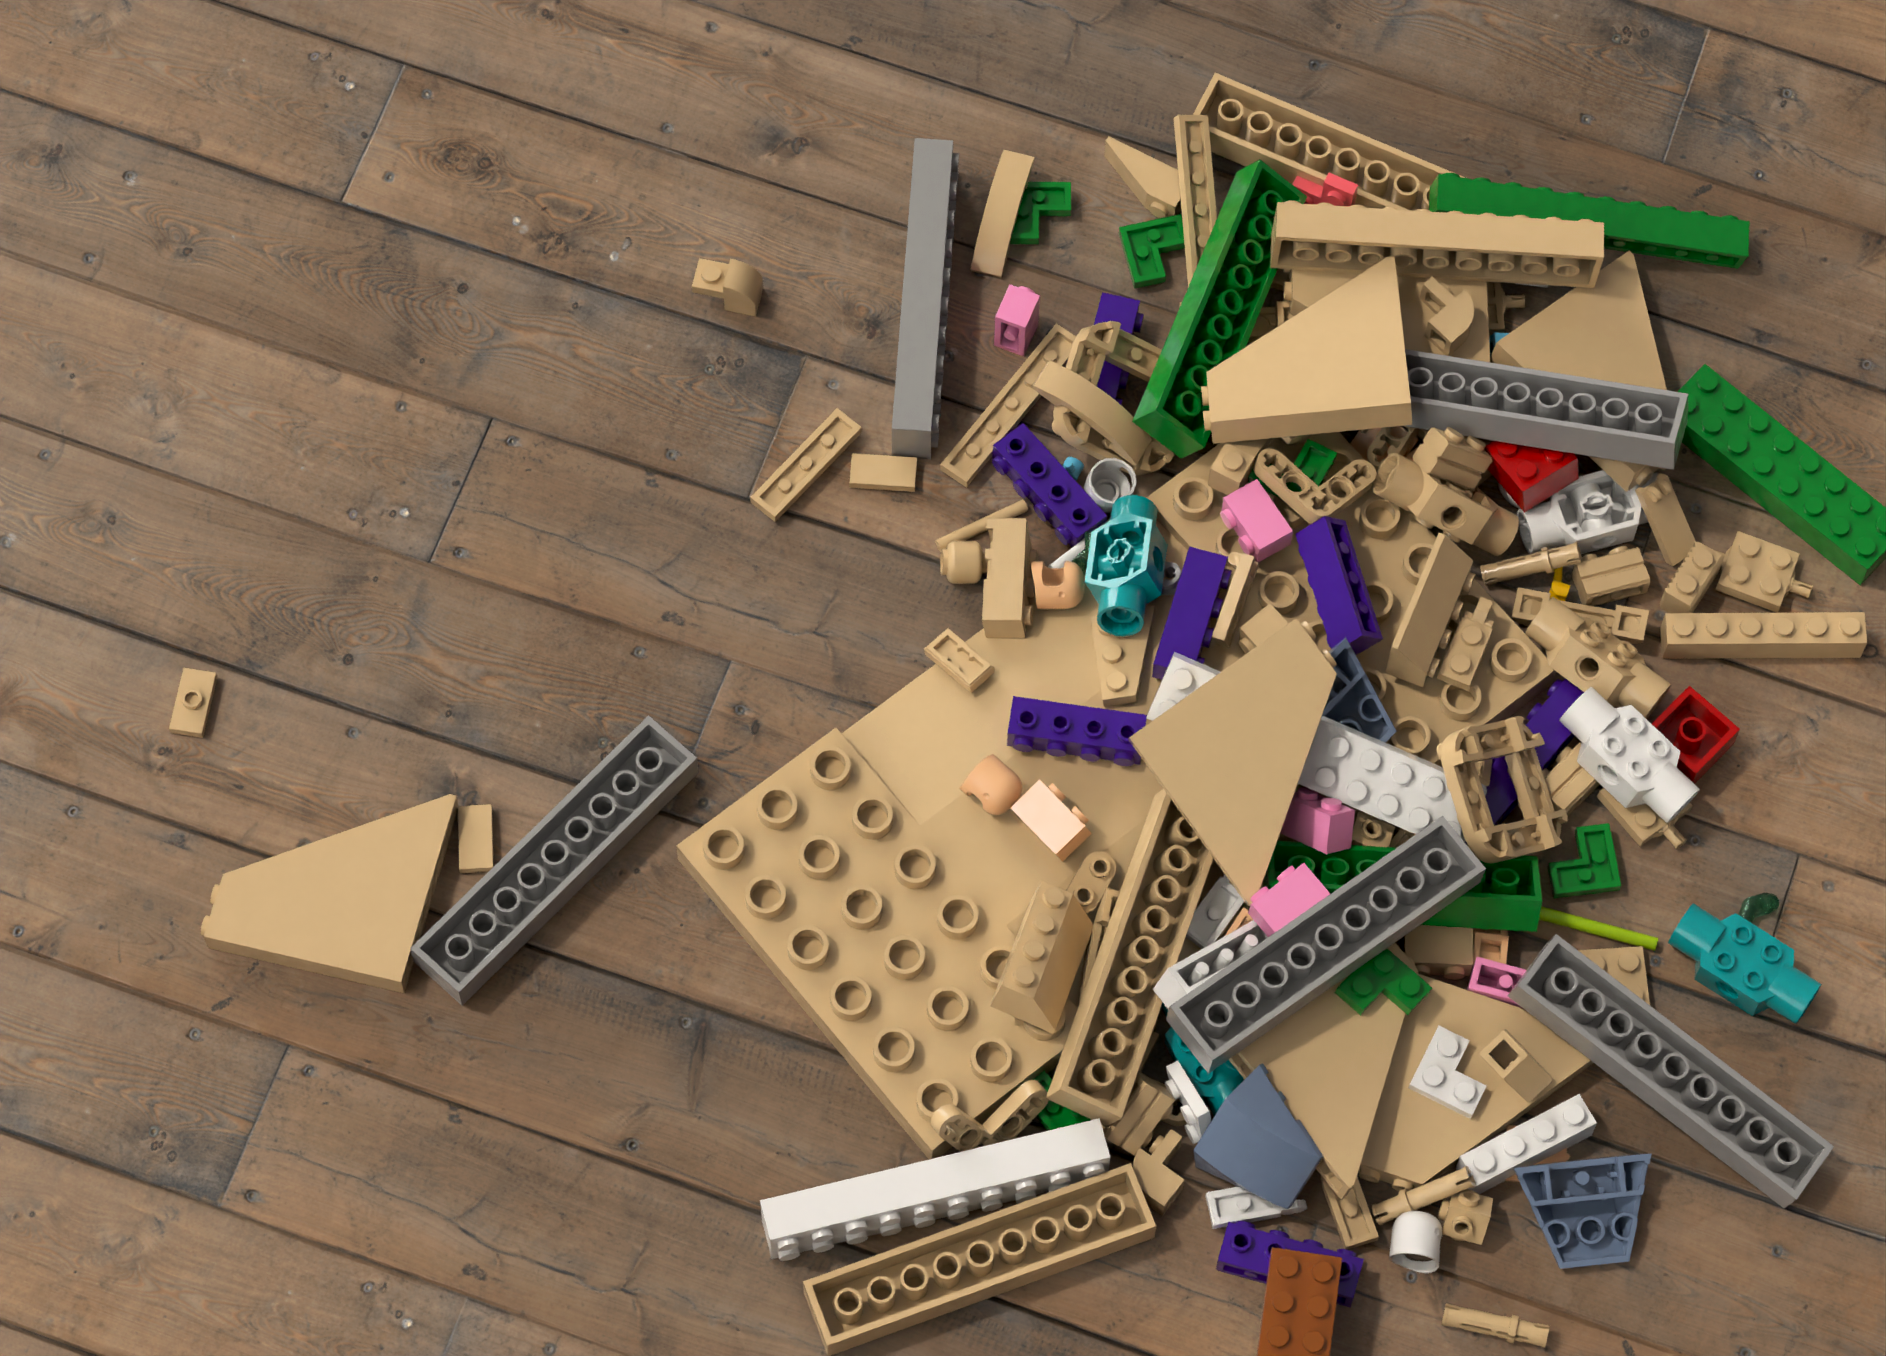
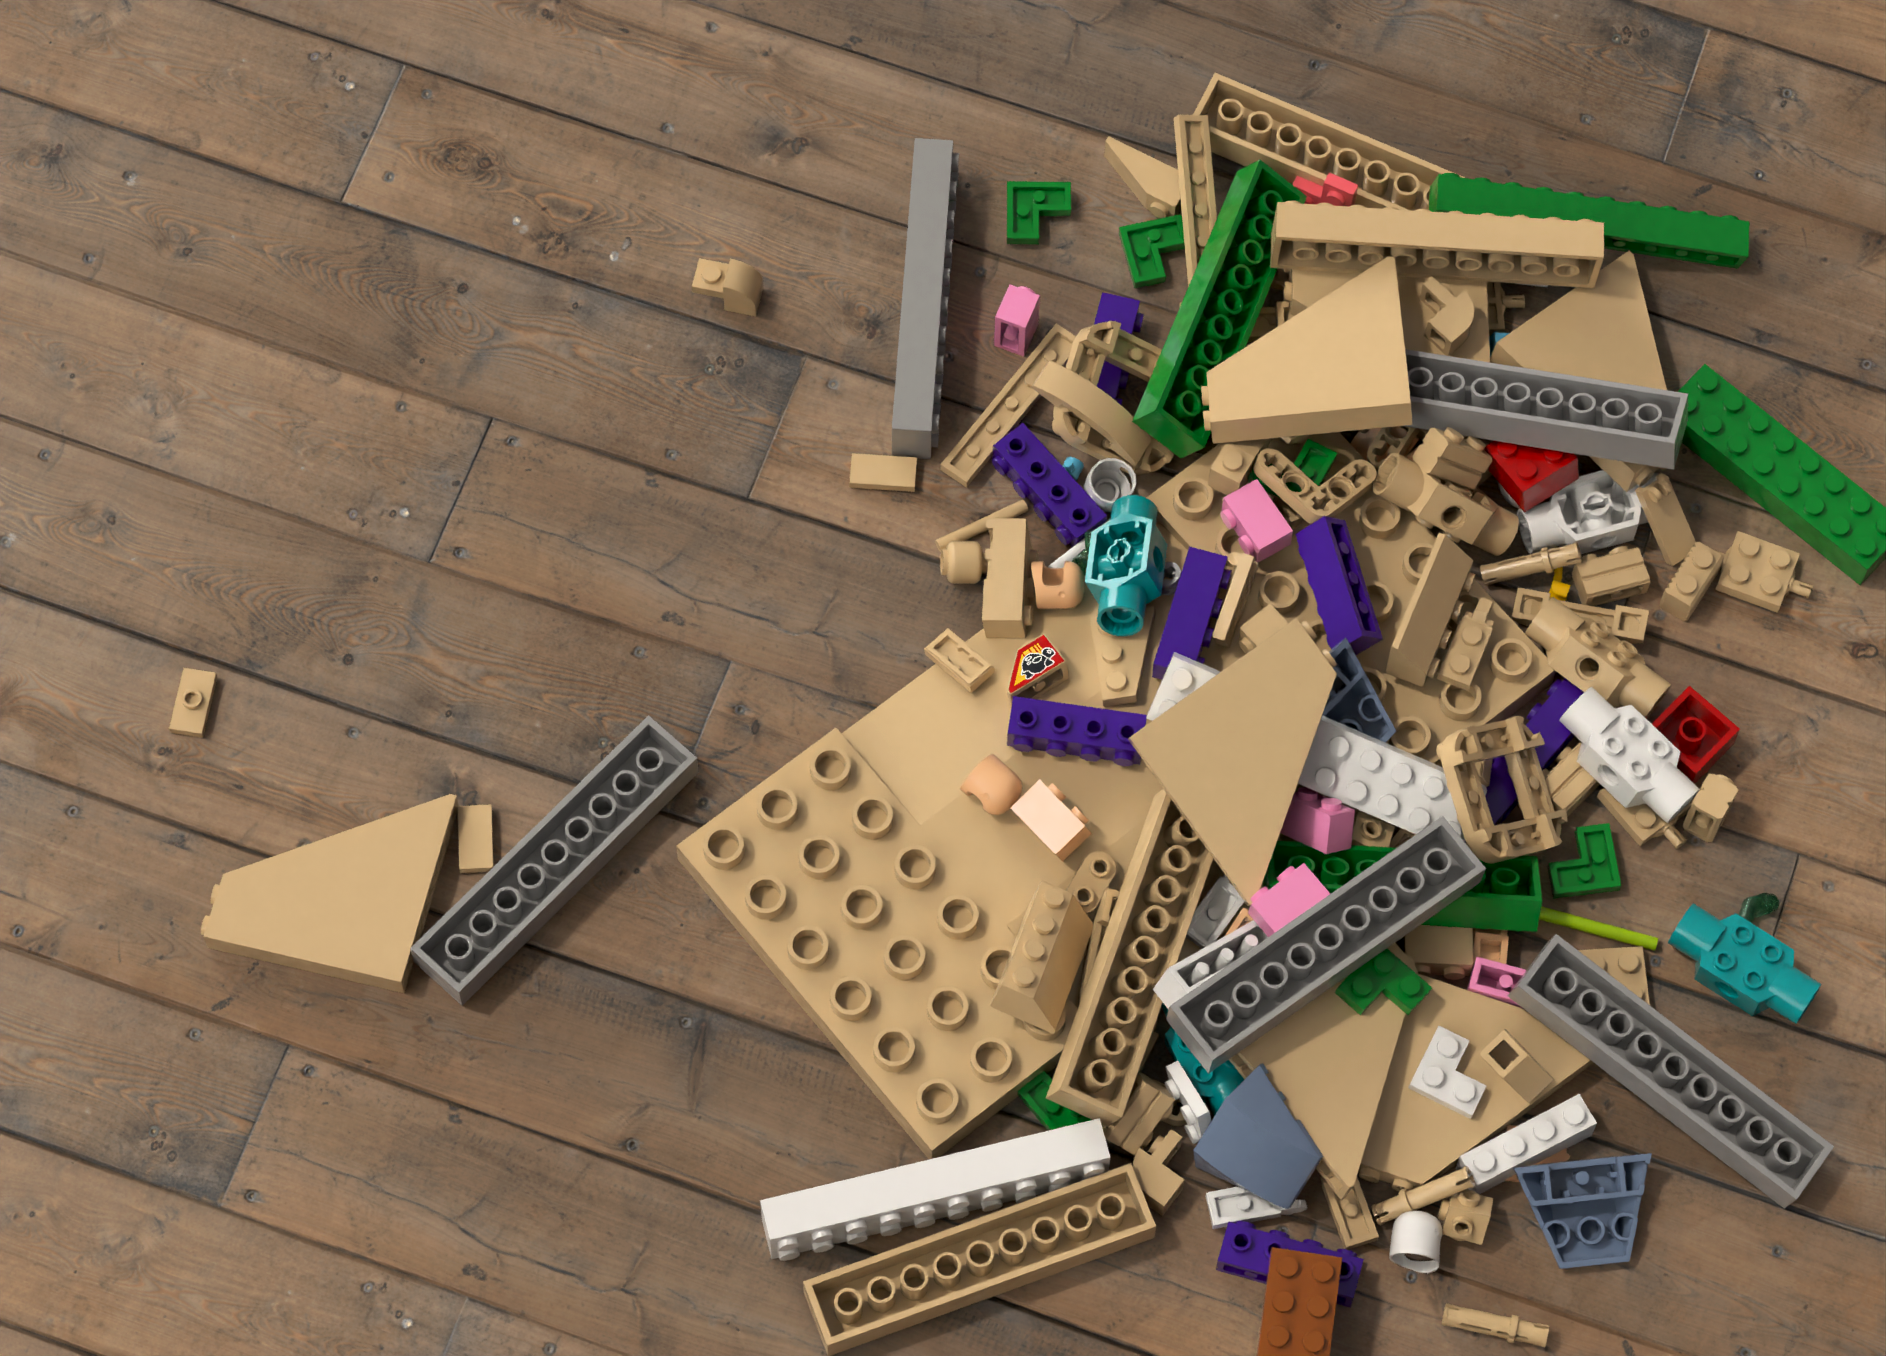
(806, 465): tan plate -> none
(1001, 213): tan slope -> none
(1022, 1105): tan beam -> none
(1036, 669): none -> slope
(1710, 807): none -> tan brick
(1763, 635): tan brick -> none

